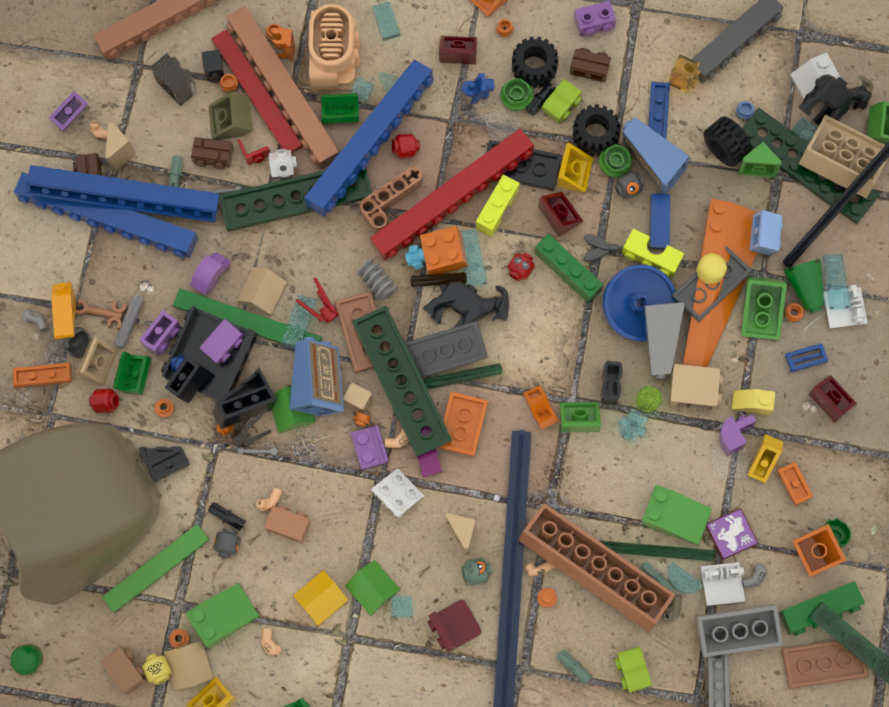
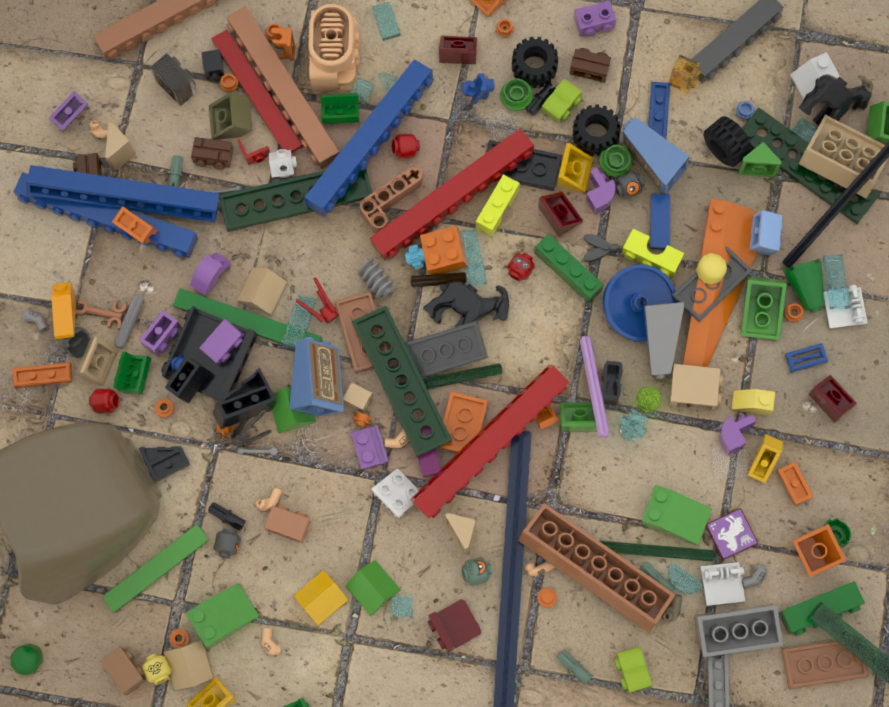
(134, 225): none -> orange hinge
(489, 441): none -> red brick
(594, 387): none -> lavender axle
(603, 195): none -> medium lavender brick

